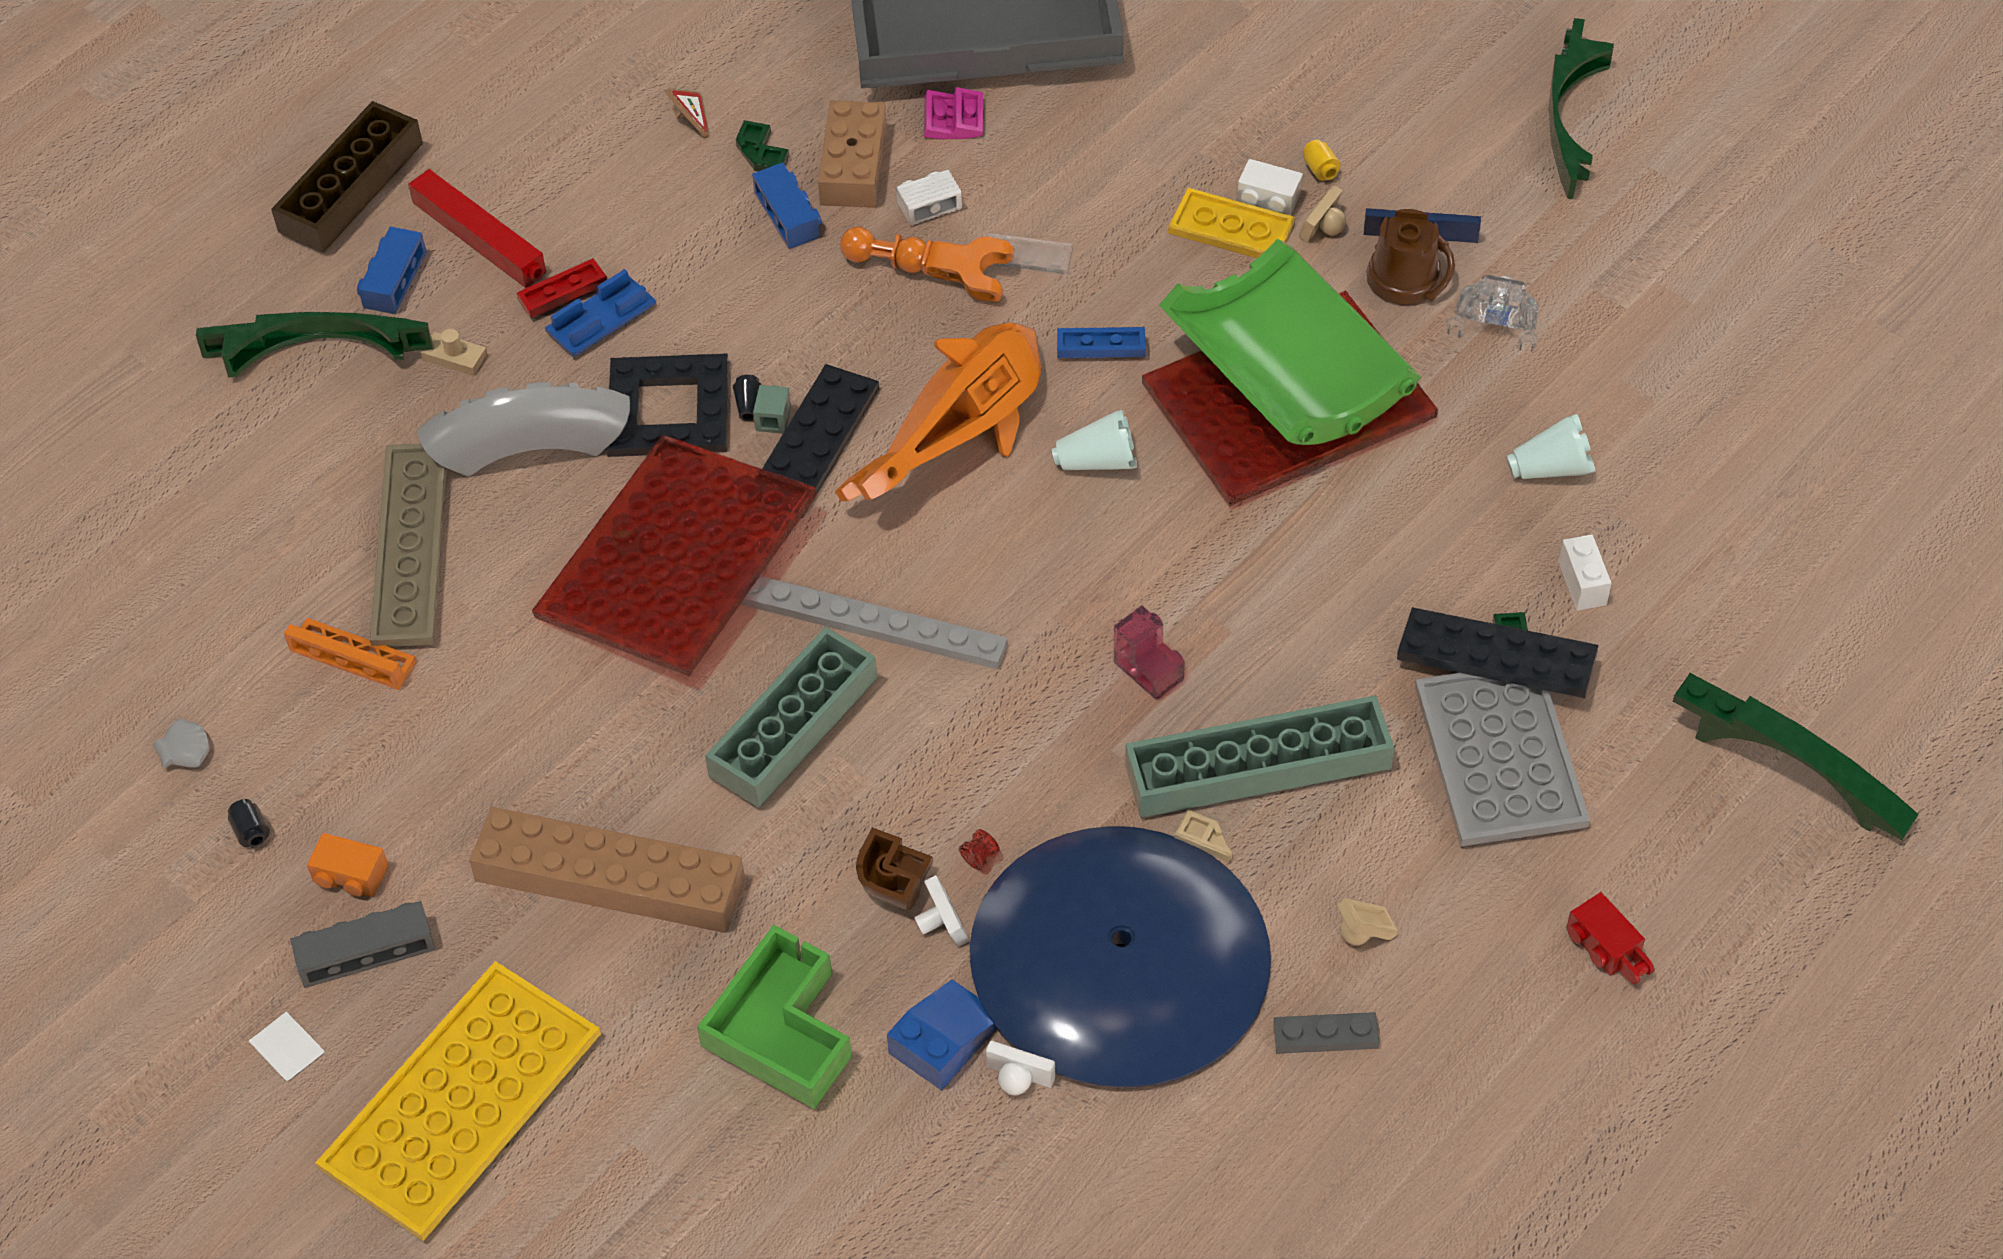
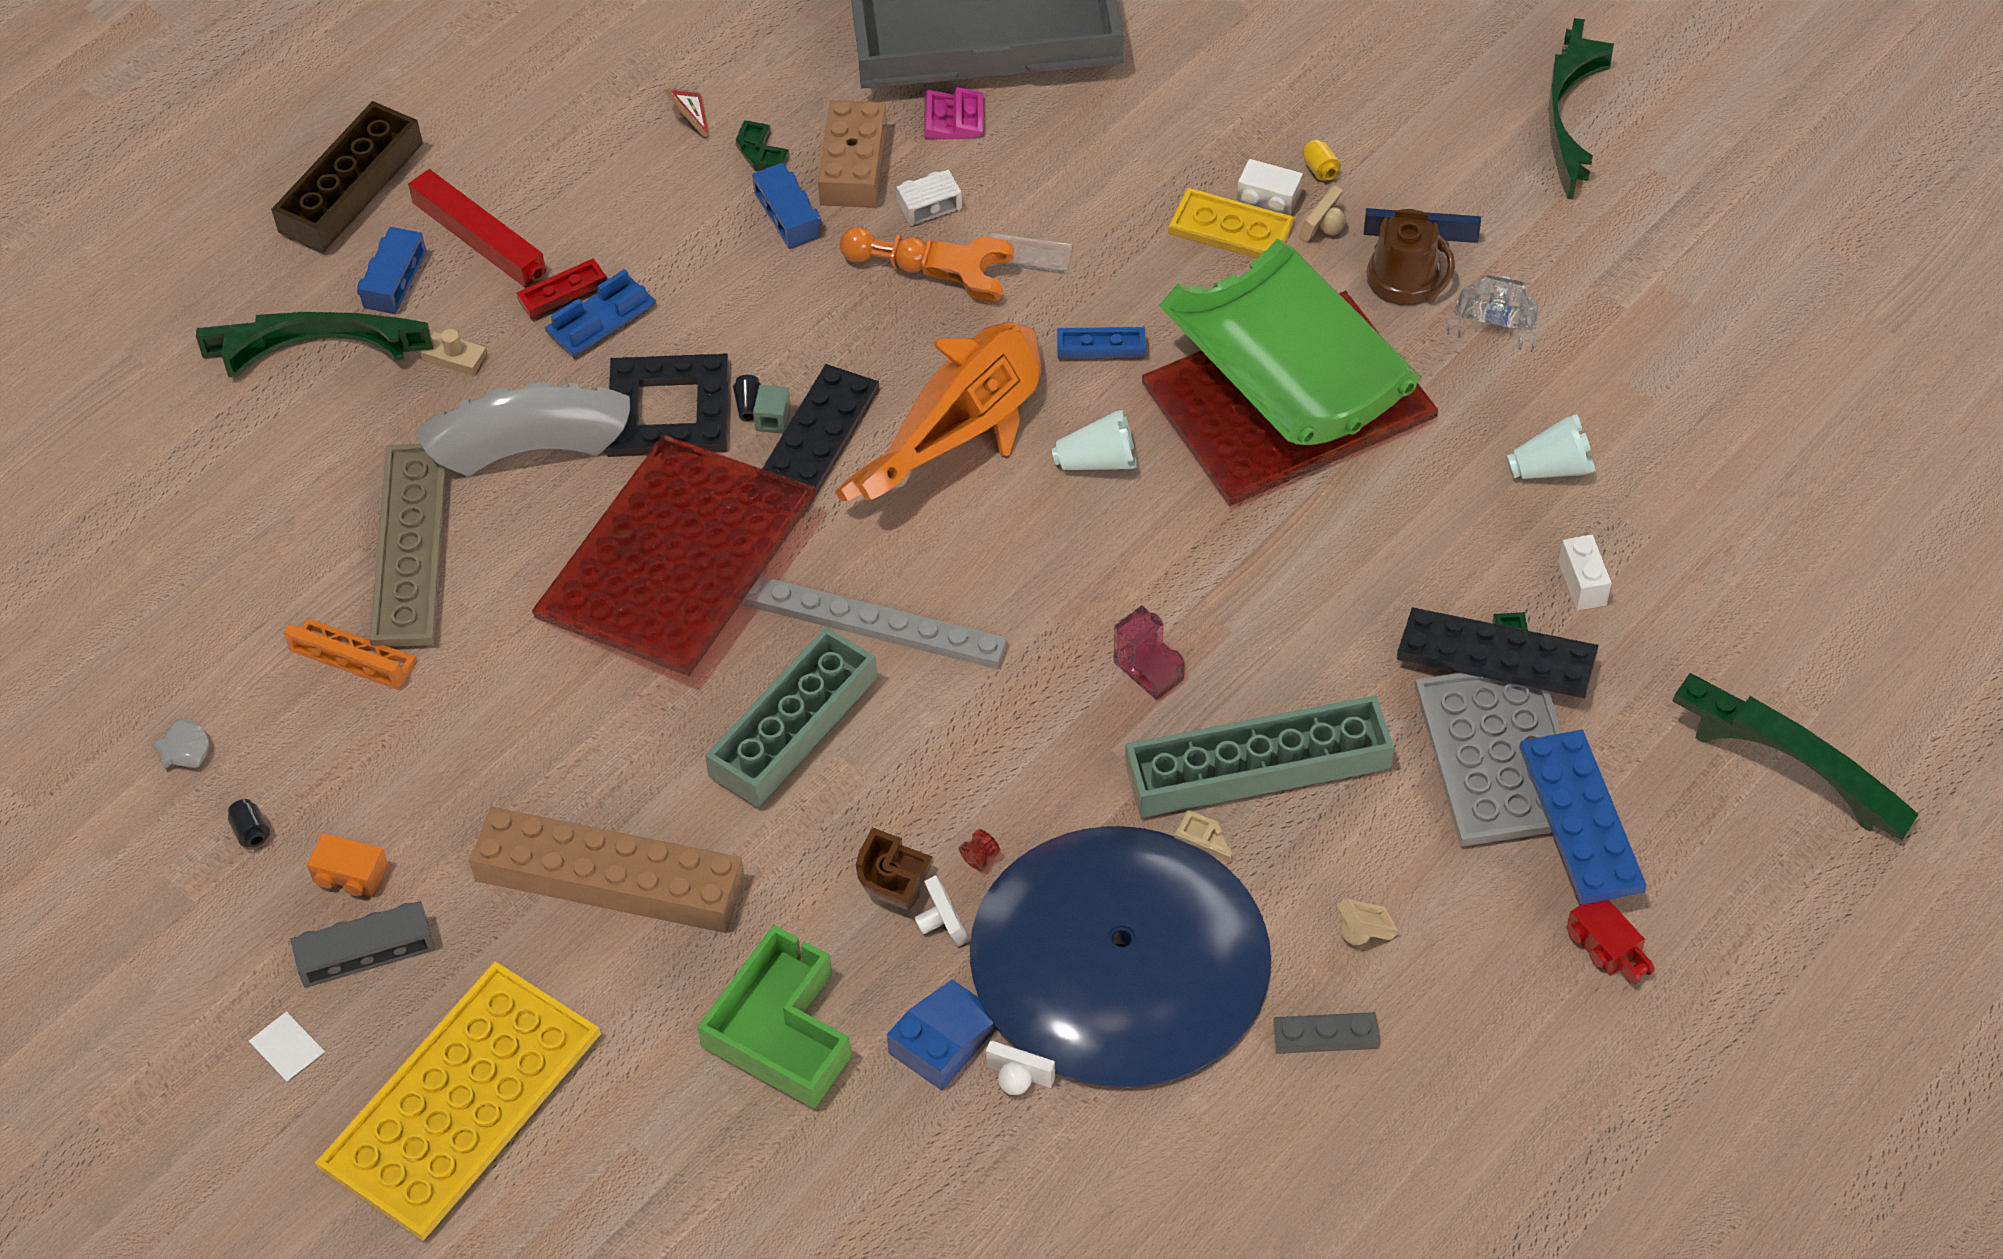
(1582, 817): none -> blue plate

